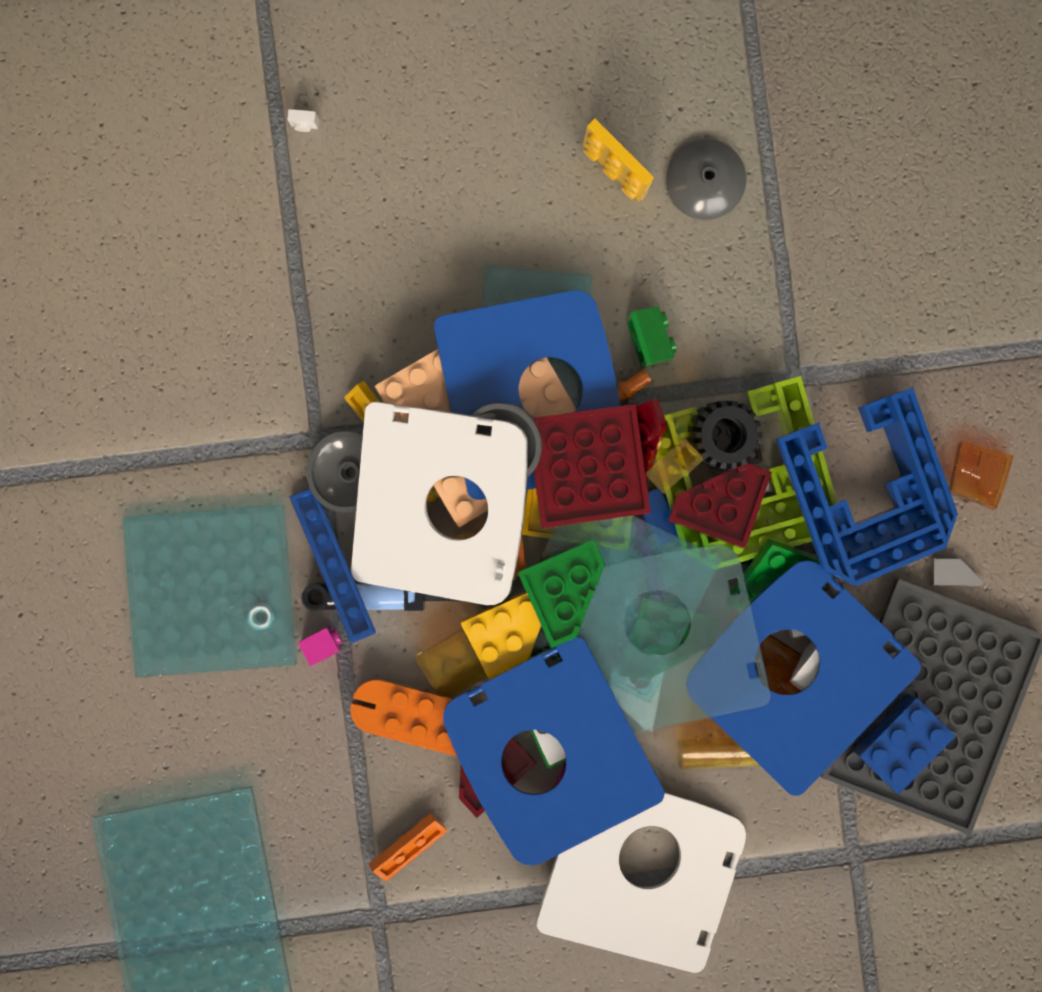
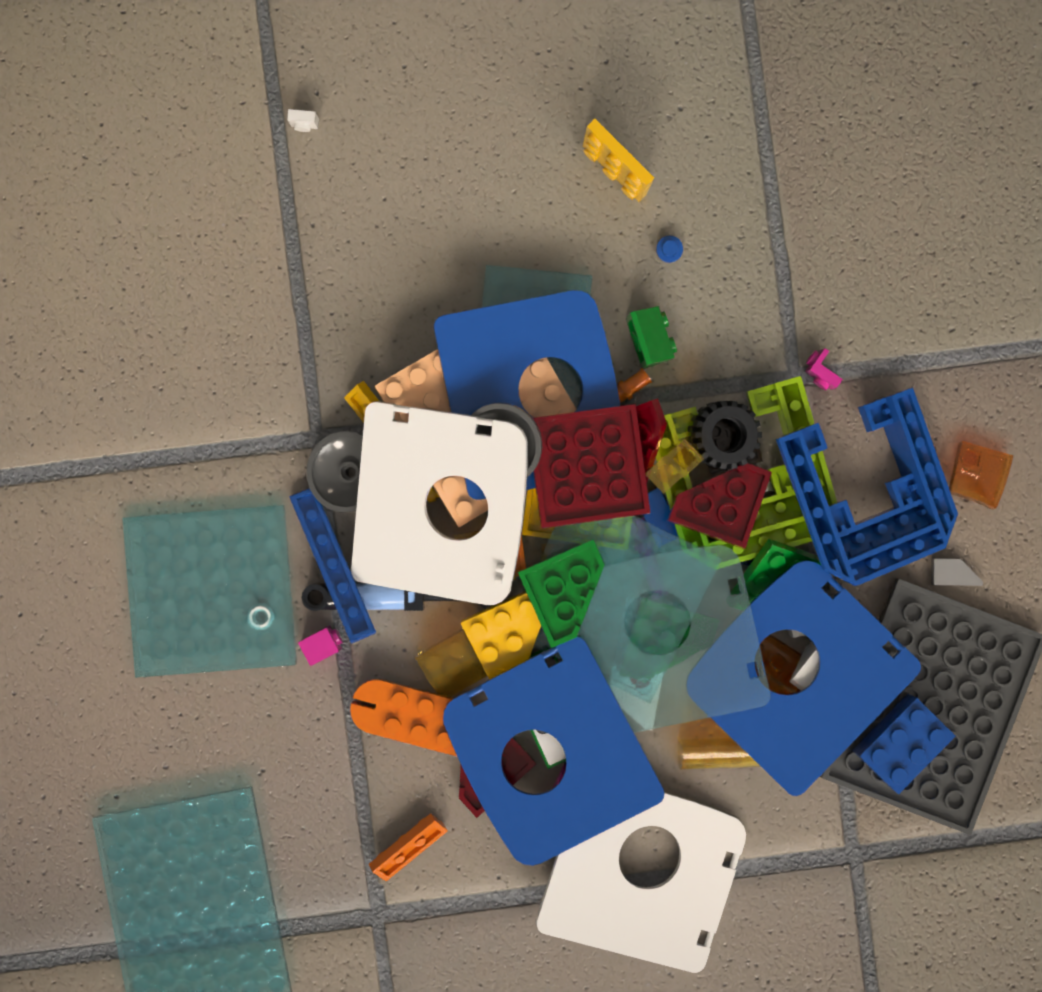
(669, 249): none -> blue plate
(703, 197): dark grey dish -> none
(822, 376): none -> dark pink bracket

